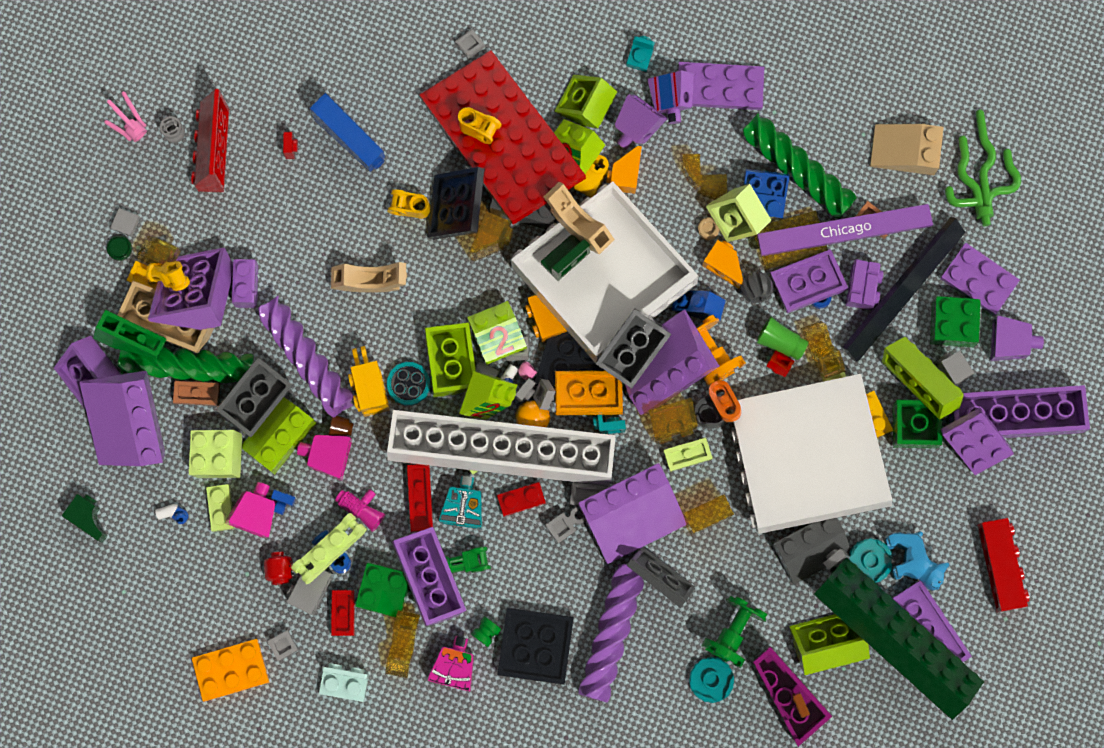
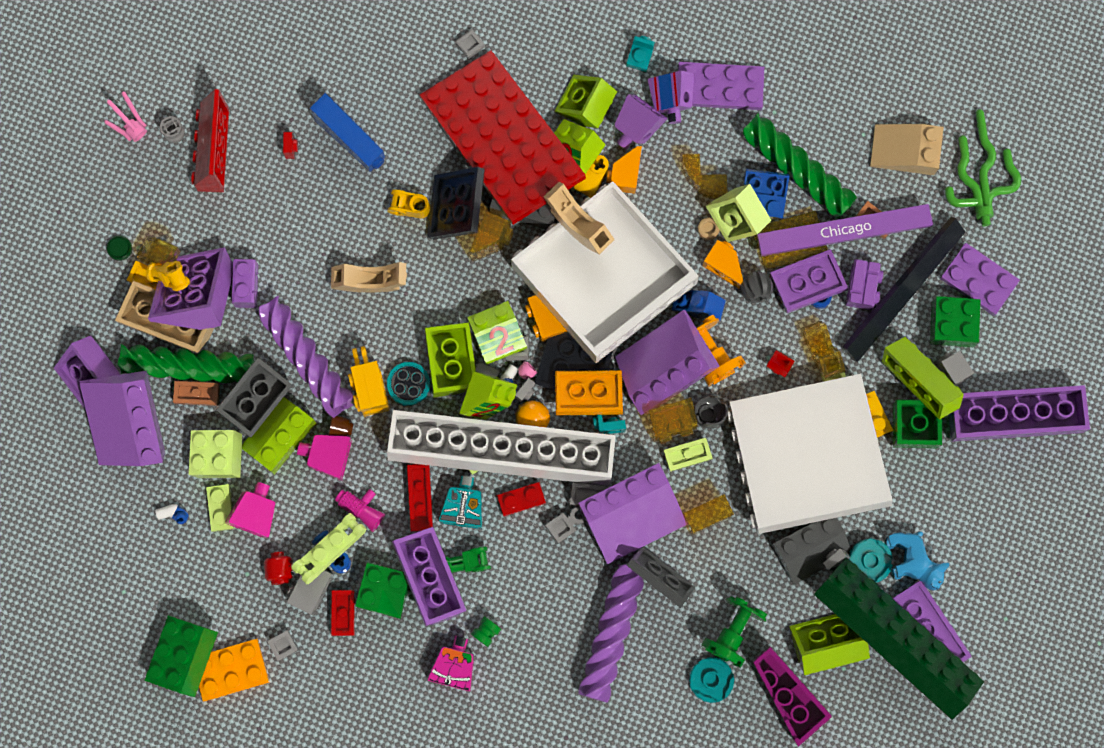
(83, 514): dark green arch -> none
(125, 222): light grey tile -> none
(127, 336): green slope -> none
(181, 656): none -> green brick
(282, 500): blue tile -> none
(343, 683): light aqua bracket -> none
(403, 644): clear yellow brick -> none
(481, 127): yellow piece -> none
(535, 646): black plate -> none
(544, 394): light grey plate -> none
(565, 257): dark green panel -> none
(633, 347): dark grey slope -> none
(725, 402): orange plate -> none
(781, 339): bright green plant -> none
(800, 704): dark orange tile -> none
(977, 441): medium lavender plate -> none
(1003, 565): red brick -> none
(1012, 339): medium lavender torso -> none

